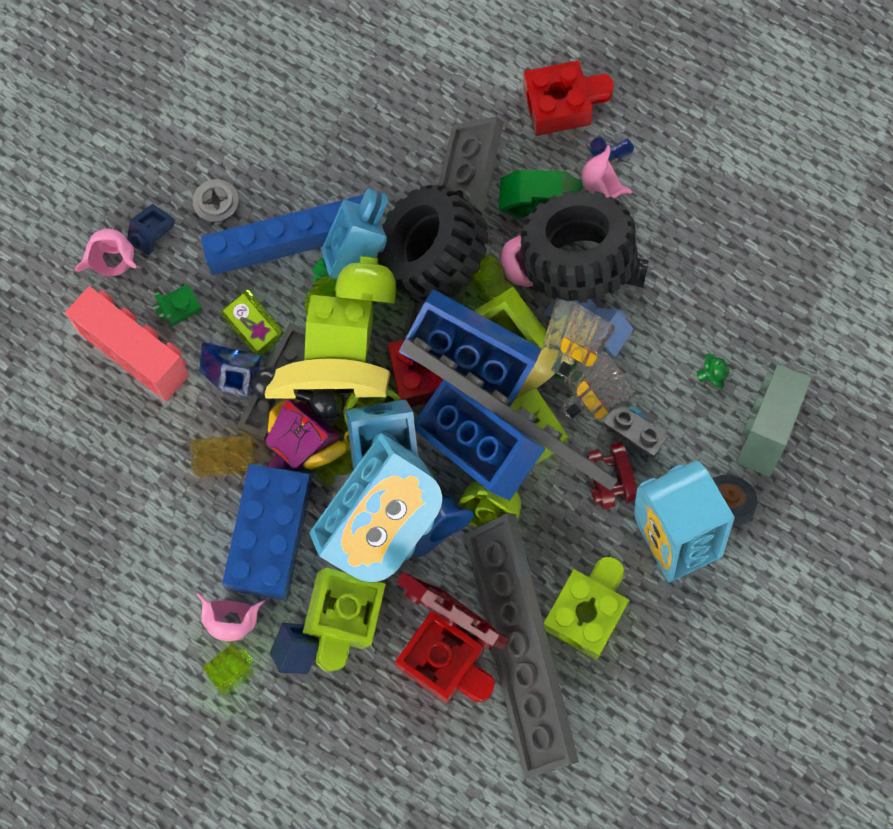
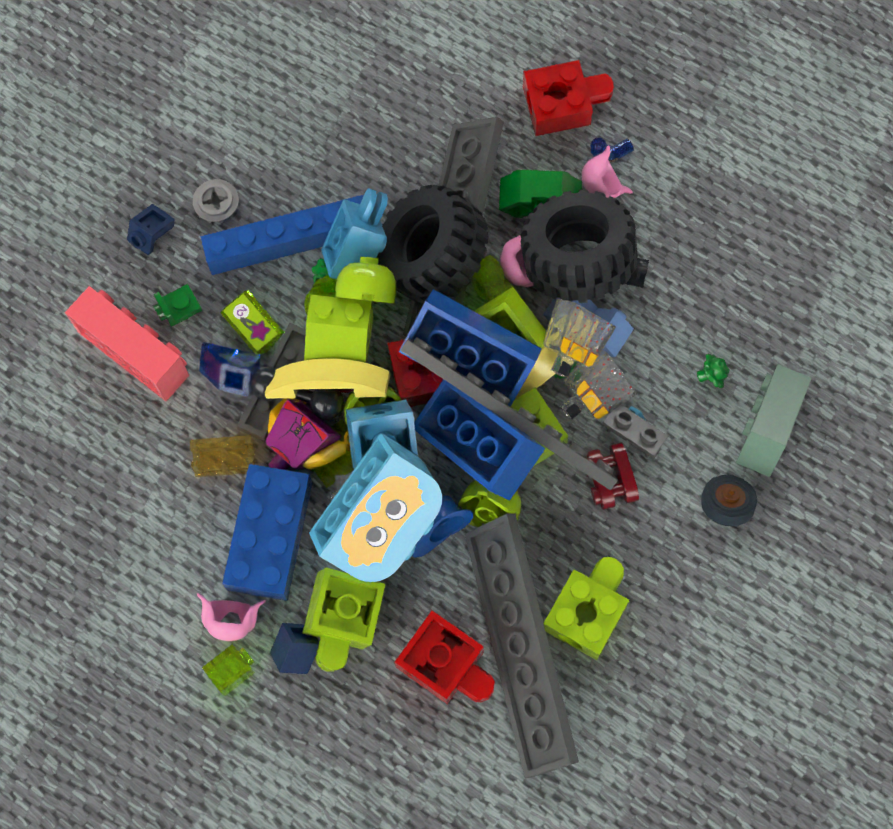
(111, 242): bright pink hair -> none
(451, 610): dark red plate -> none
(683, 519): medium azure brick -> none

